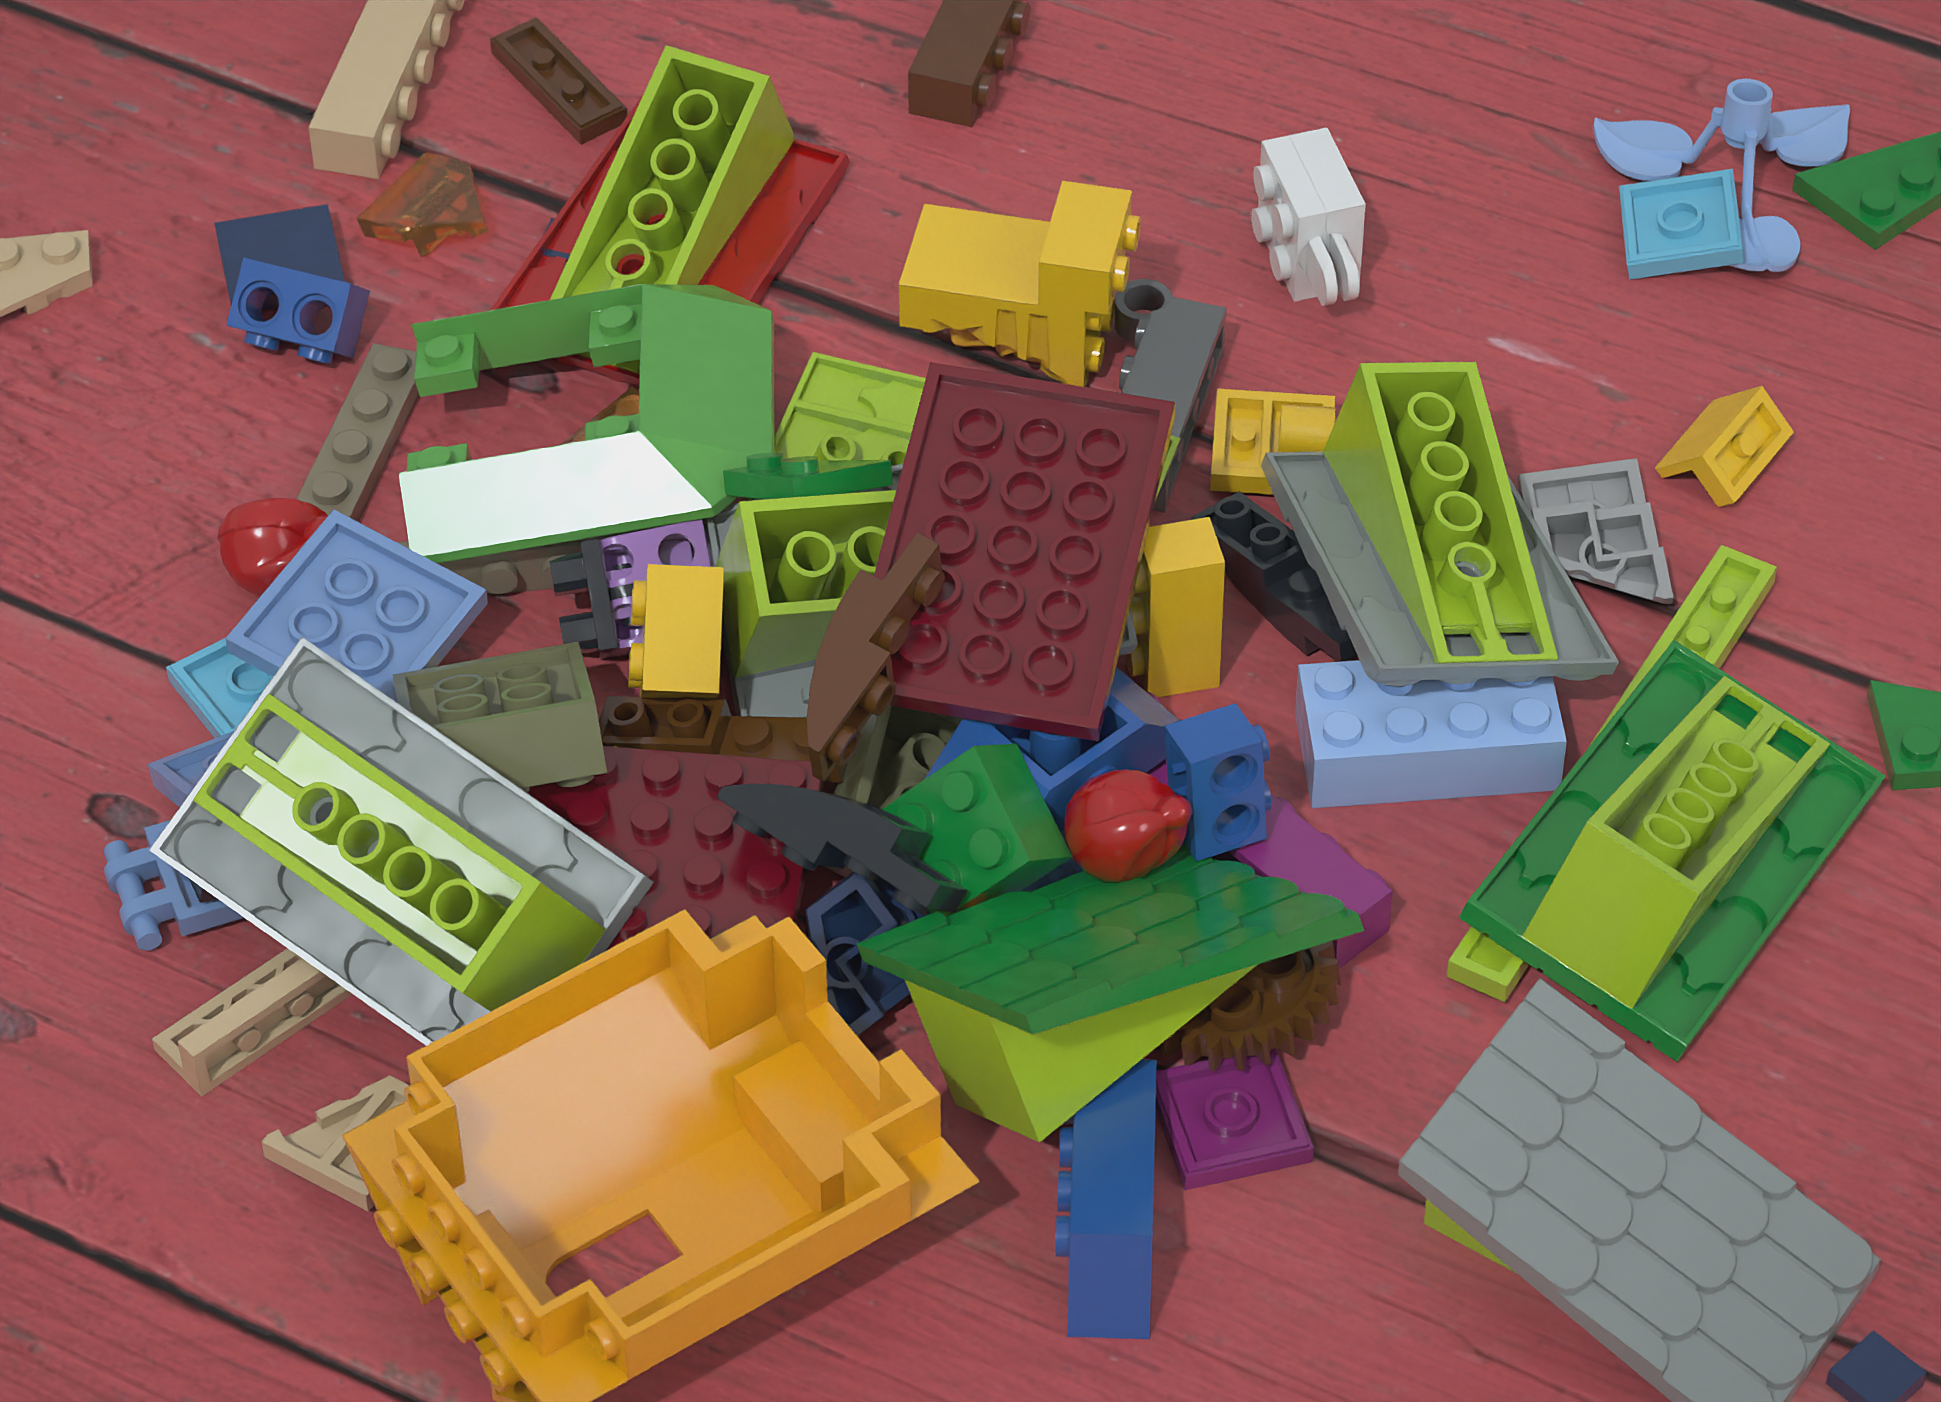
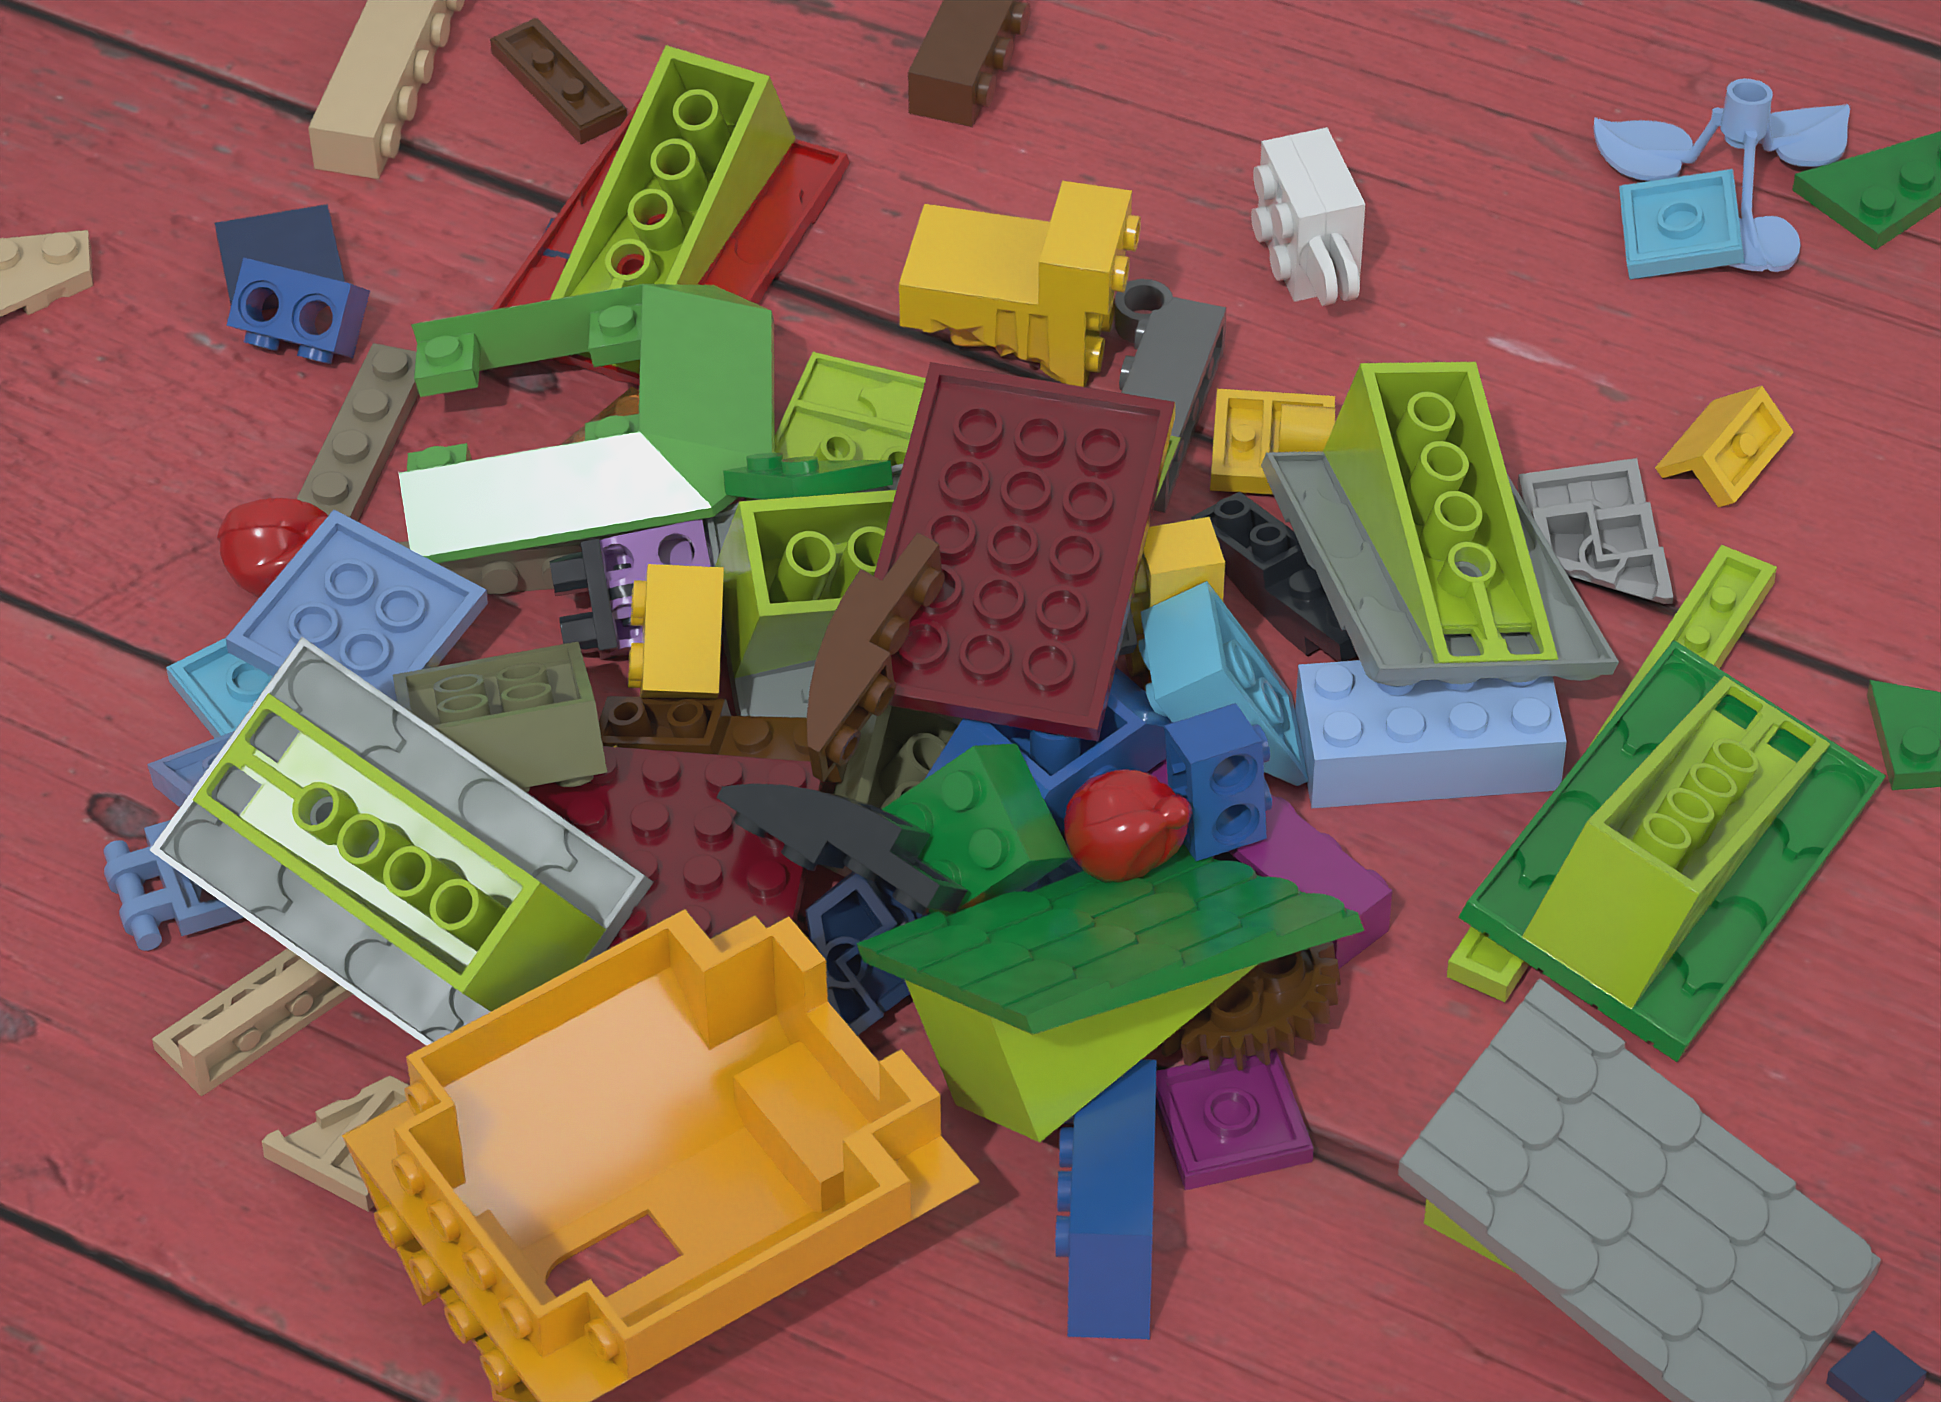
(427, 205): clear orange slope -> none
(1207, 662): none -> medium azure slope

